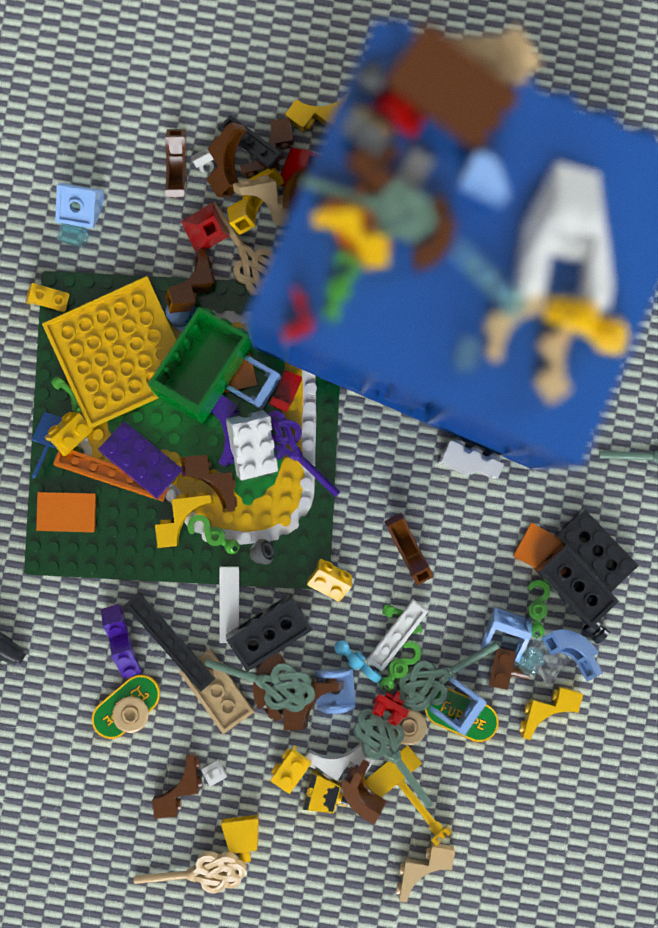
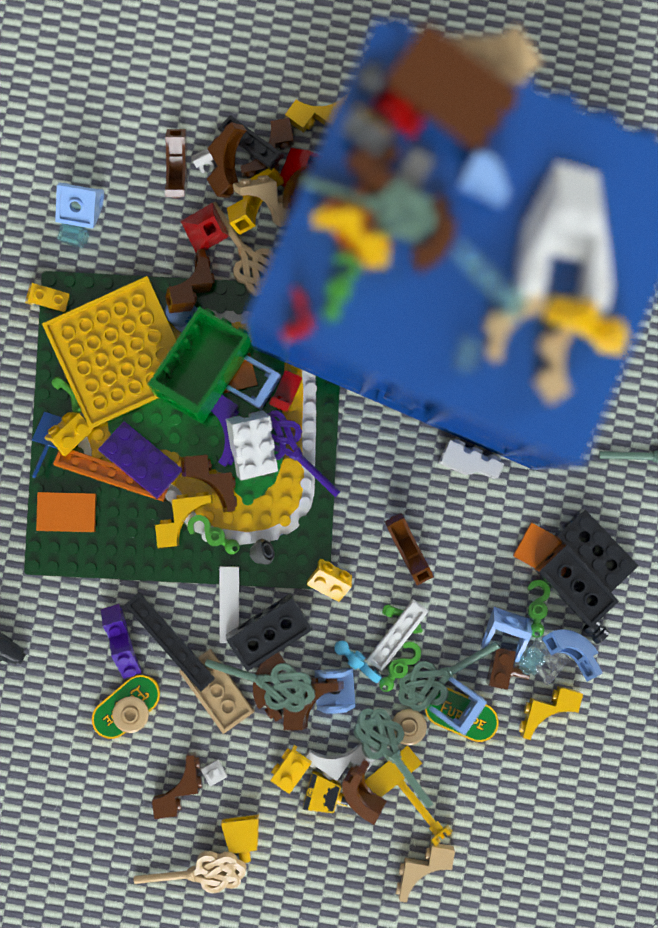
(391, 704): red hips -> none

